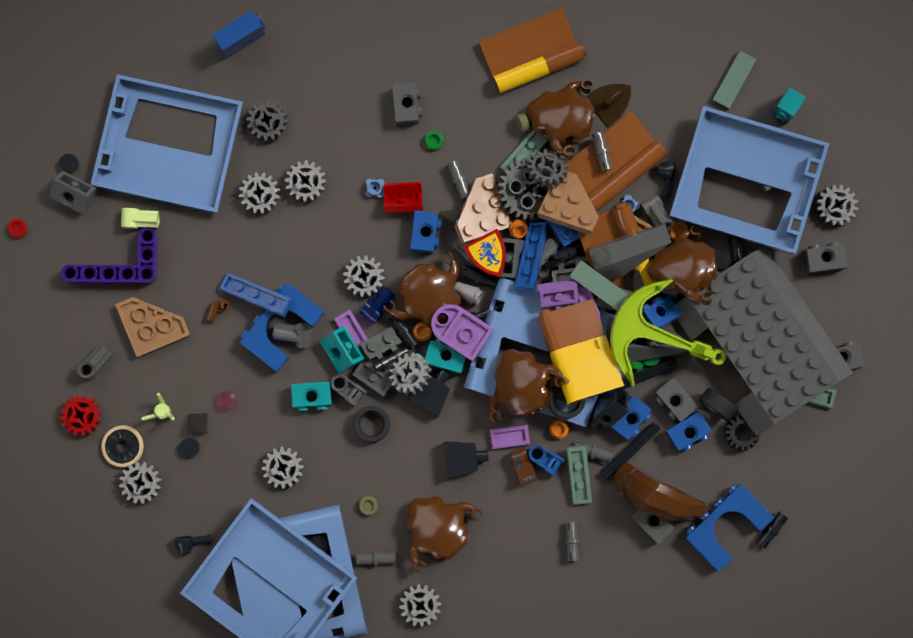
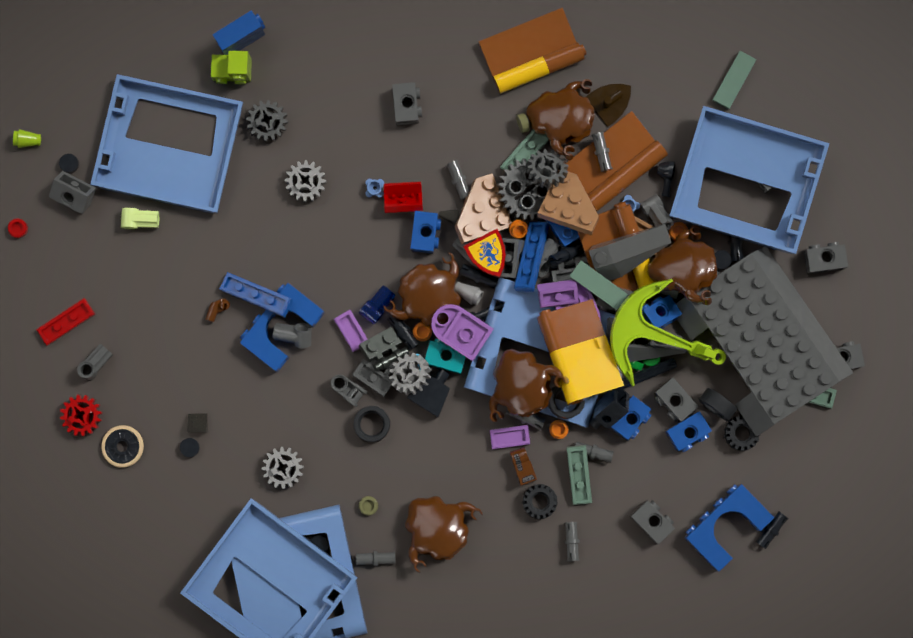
(24, 138): none -> lime cone
(65, 322): none -> red tile
(119, 270): dark purple beam -> none
(142, 473): light grey gear -> none
(150, 326): medium nougat plate -> none
(161, 411): yellowish green plant -> none
(185, 543): black bar -> none
(226, 400): clear pink tile -> none
(231, 67): none -> lime brick
(251, 194): light grey gear -> none
(300, 392): teal brick -> none
(342, 349): teal brick -> none
(372, 274): light grey gear -> none
(429, 613): light grey gear -> none
(434, 140): green tile -> none
(463, 458): black torso -> none
(532, 420): none -> dark grey pin
(540, 513): none -> black tyre
(546, 459): blue piece -> none
(630, 451): black axle -> none
(633, 280): clear smoke slope -> none
(657, 496): reddish brown piece -> none
(788, 106): teal brick -> none
(832, 199): light grey gear -> none

